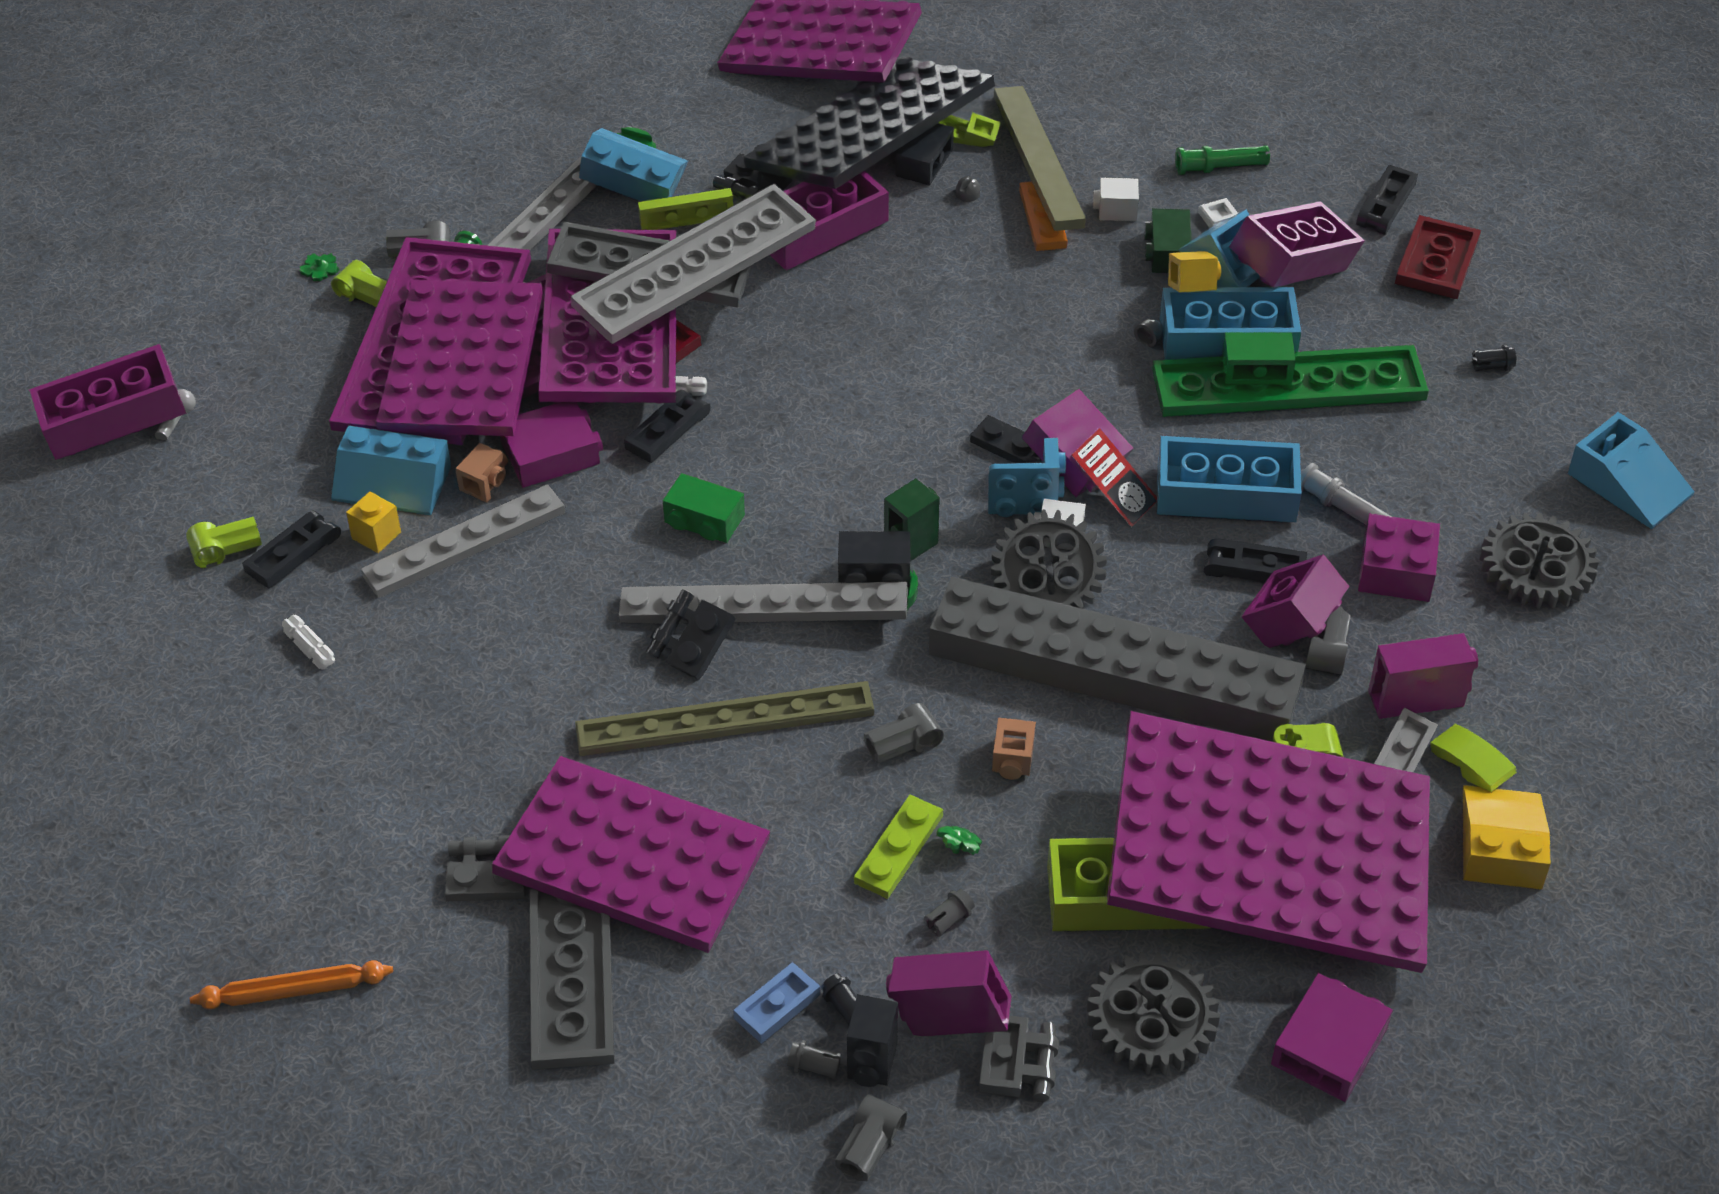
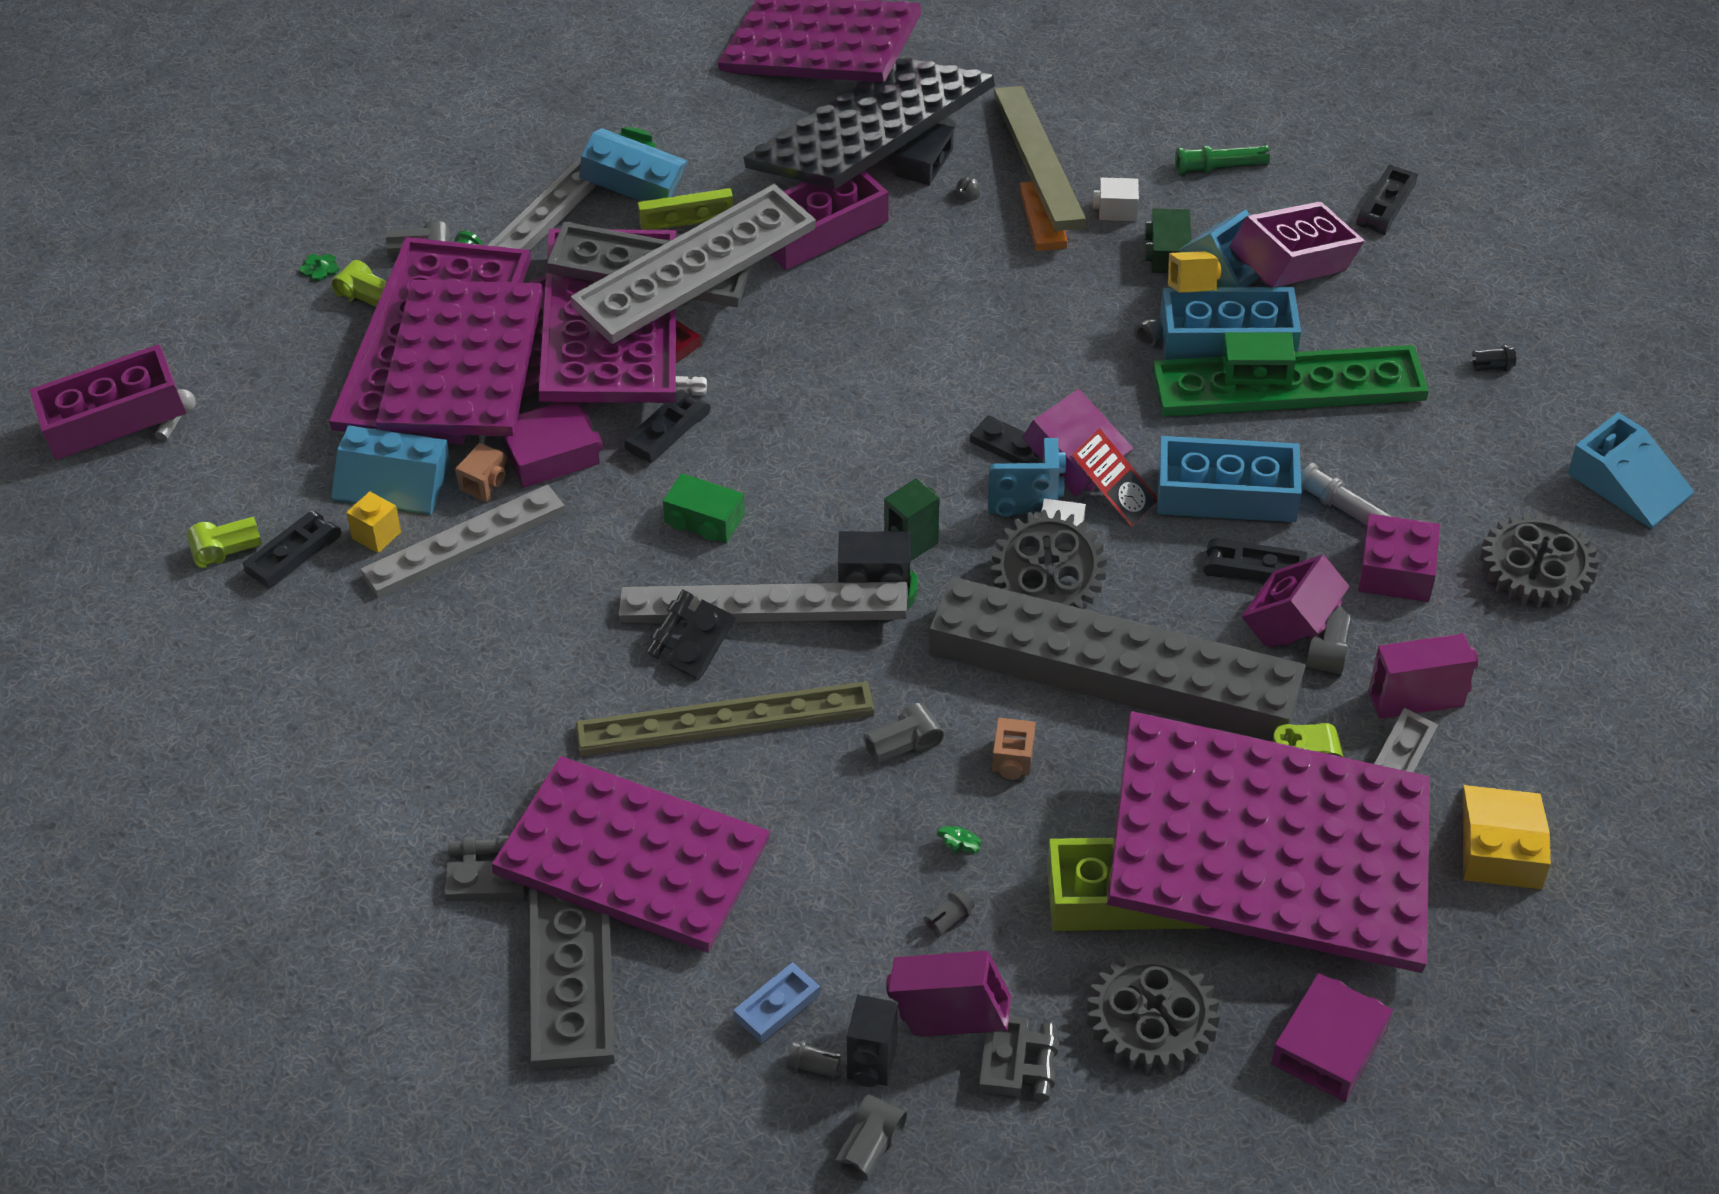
(291, 984): orange wheel -> none
(308, 642): white axle -> none
(746, 181): black plate -> none
(839, 992): black pin -> none
(898, 846): lime plate -> none
(977, 131): lime slope -> none
(1216, 211): white tile -> none
(1438, 257): dark red plate -> none
(1477, 758): lime slope -> none

